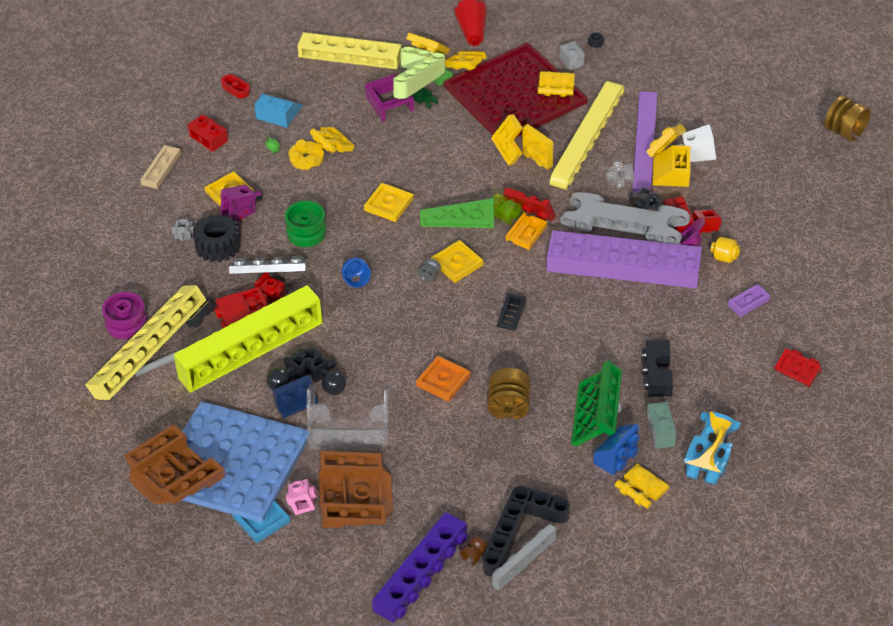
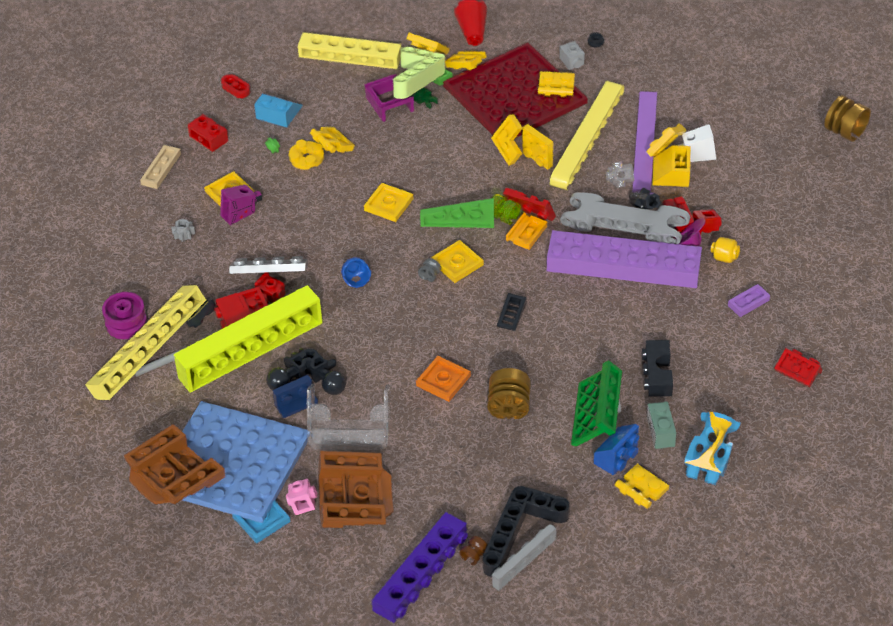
(214, 248): black tyre -> none
(305, 223): green wheel -> none

